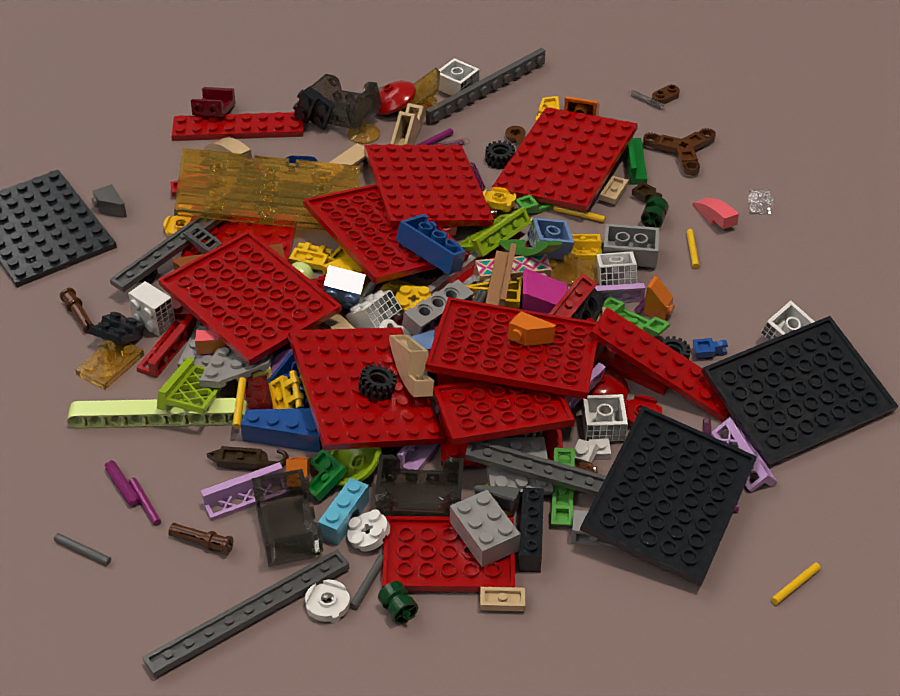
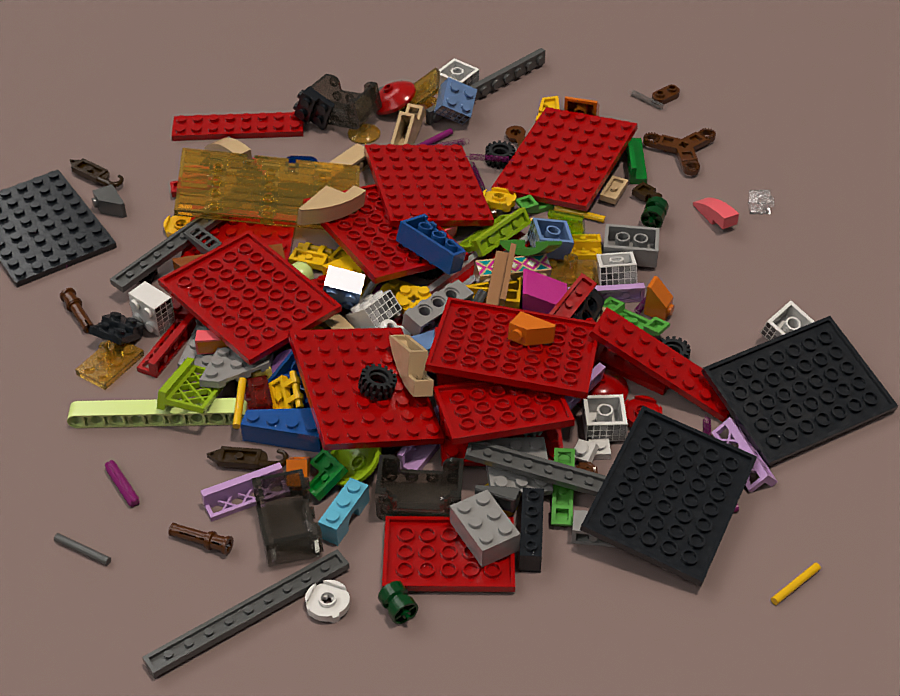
(93, 172): none -> dark brown plate
(145, 502): magenta bar -> none
(214, 103): dark red panel -> none
(331, 205): none -> tan slope
(359, 525): white plate -> none
(367, 582): dark grey bar -> none
(455, 100): none -> medium blue brick
(488, 157): none -> magenta piece
(502, 599): tan plate -> none
(575, 222): none -> clear neon green plate
(692, 247): yellow bar -> none
(707, 348): blue plate -> none

